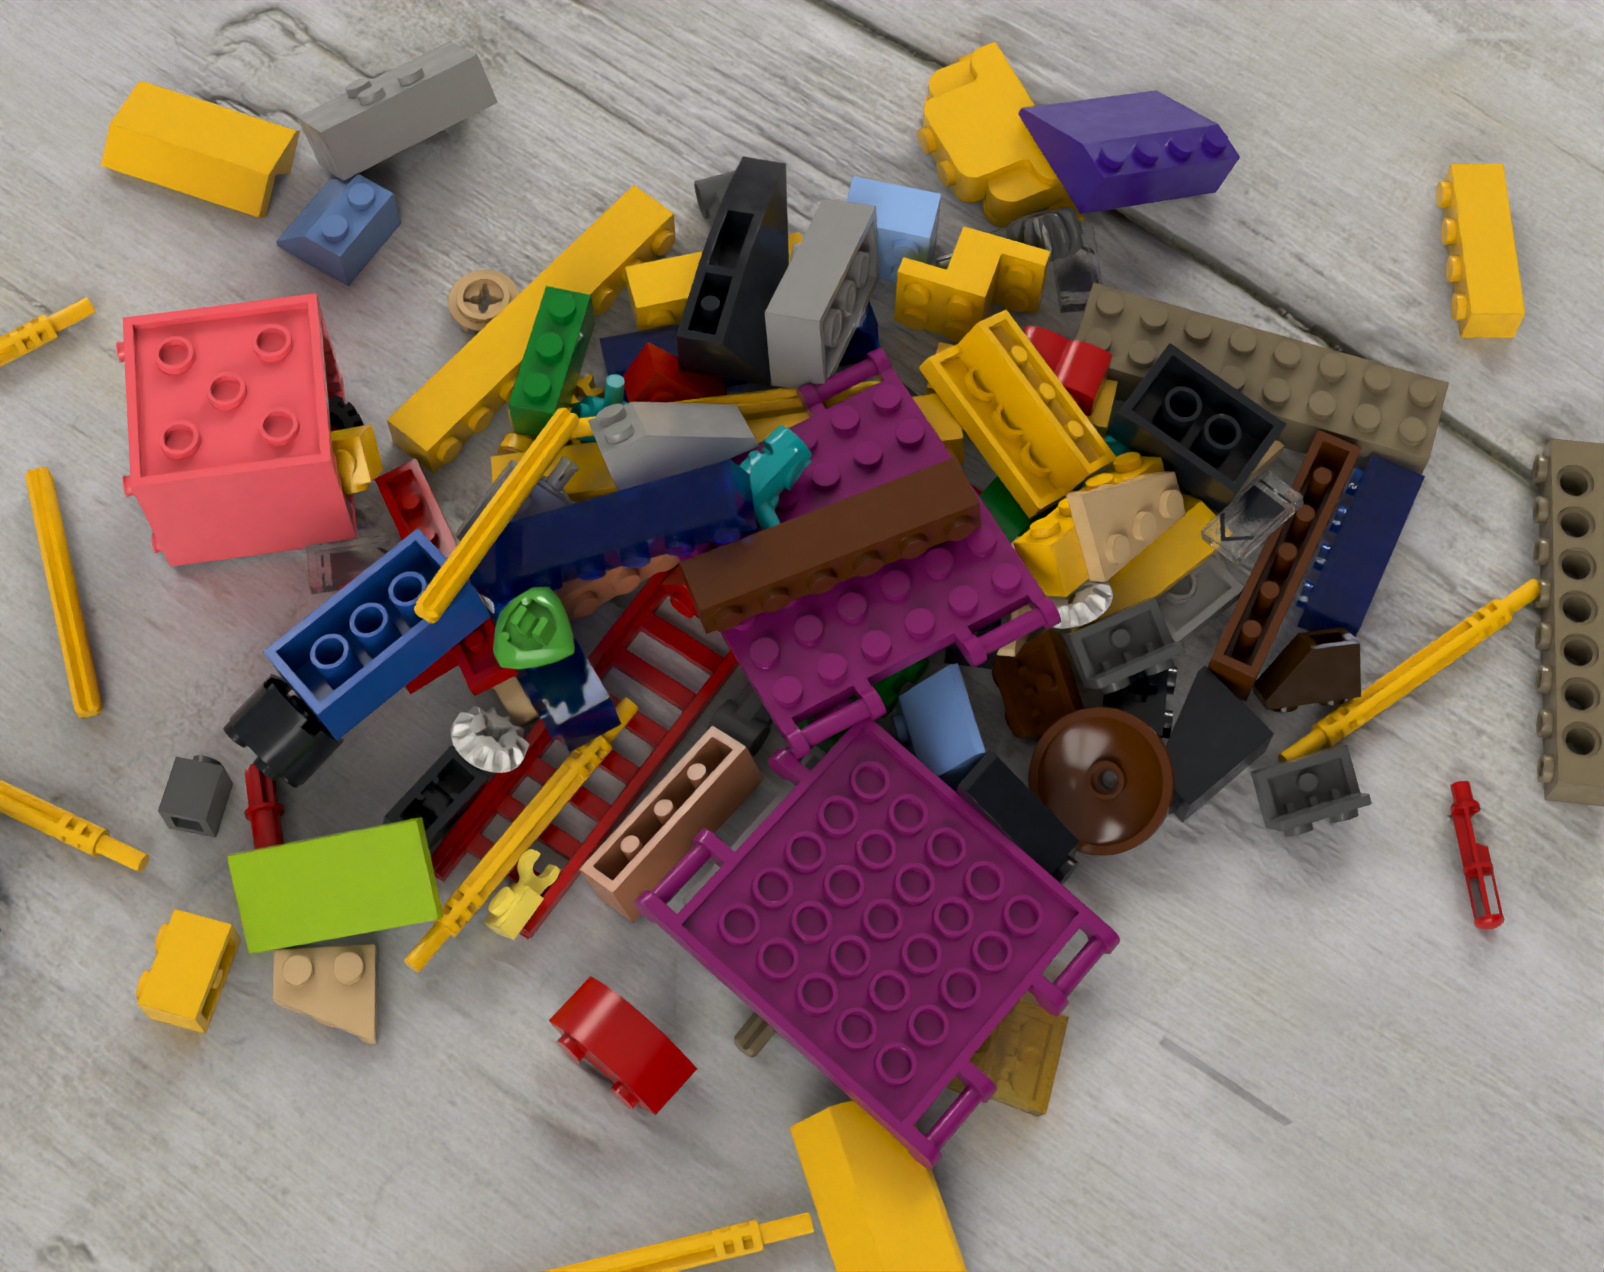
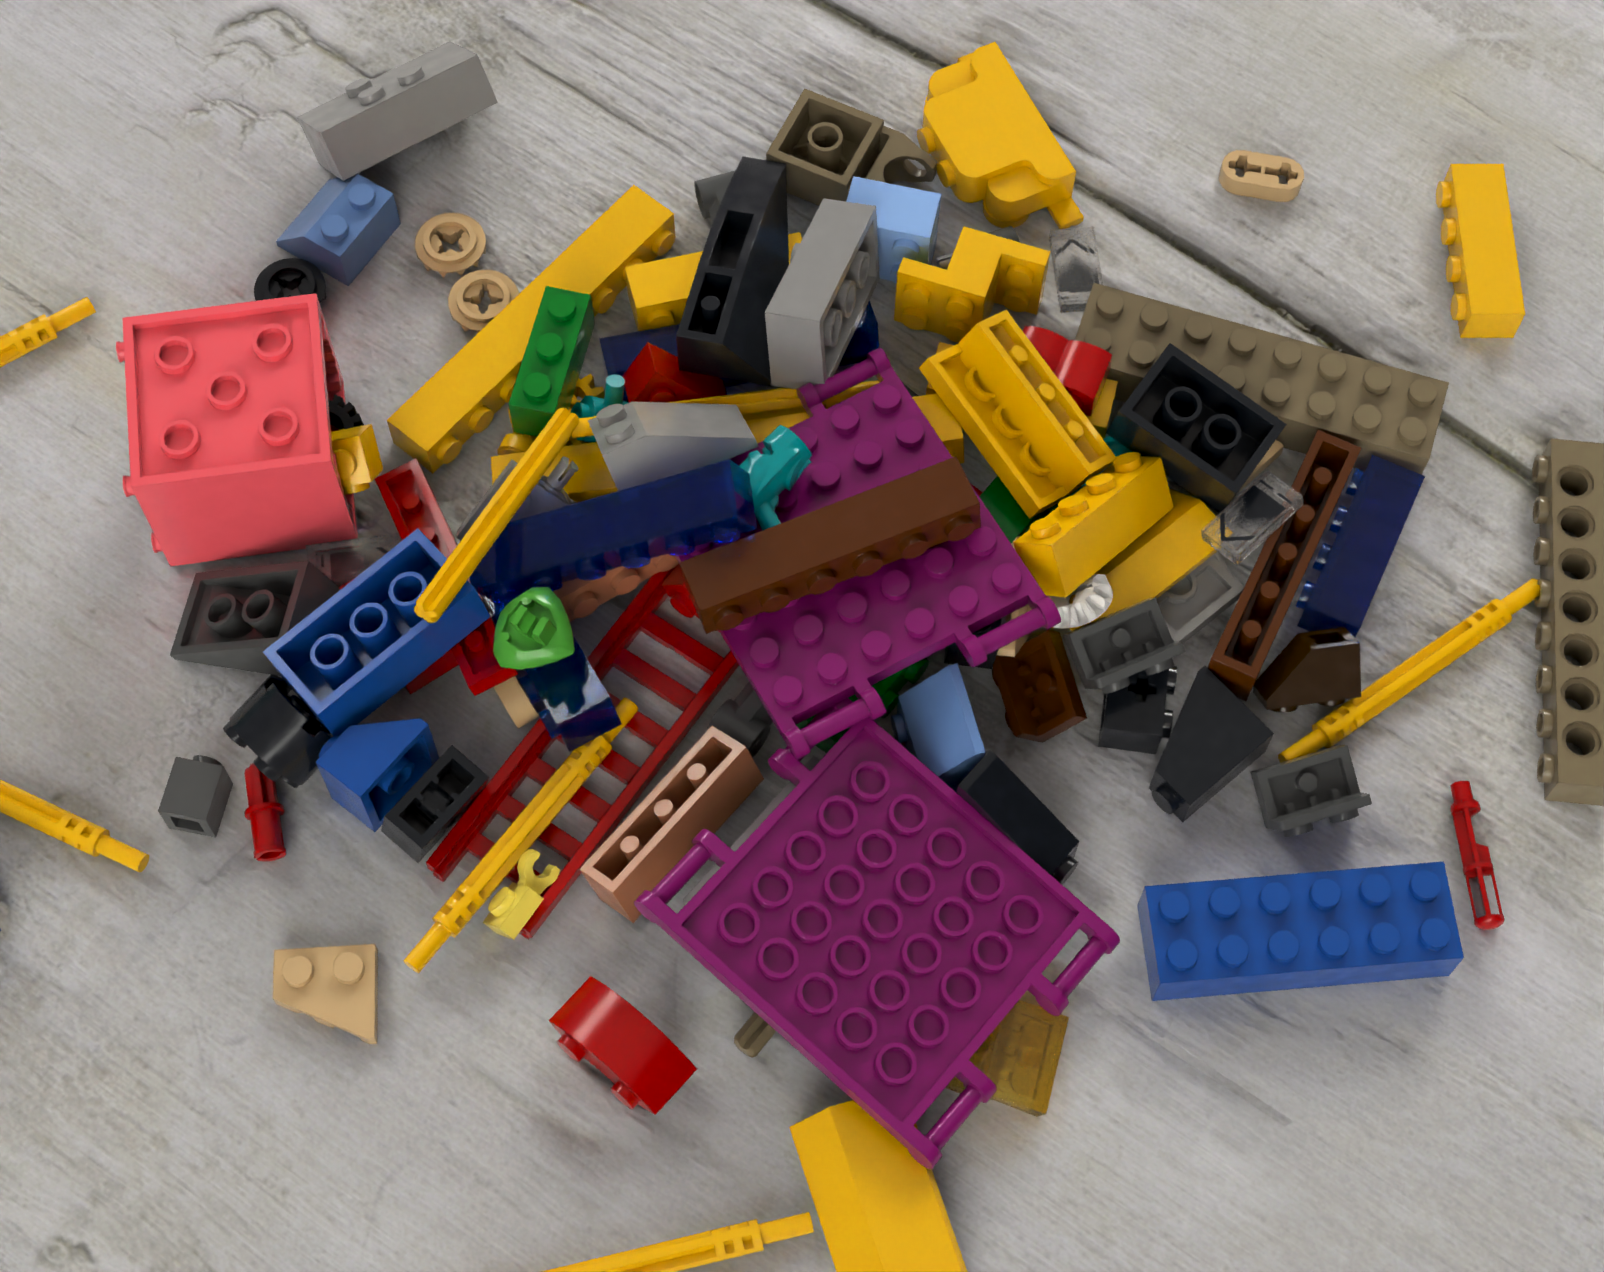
(63, 593): yellow axle -> none
(188, 970): yellow brick -> none
(199, 148): yellow slope -> none
(244, 611): none -> dark grey slope
(290, 274): none -> black gear
(335, 886): lime tile -> none
(376, 766): none -> blue slope
(450, 228): none -> tan gear
(485, 751): white gear -> none
(833, 142): none -> dark tan brick
(1050, 230): dark grey gear -> none
(1069, 778): reddish brown dish -> none
(1123, 519): tan wing -> none
(1130, 149): dark purple slope -> none
(1261, 176): none -> tan beam
(1298, 931): none -> blue brick

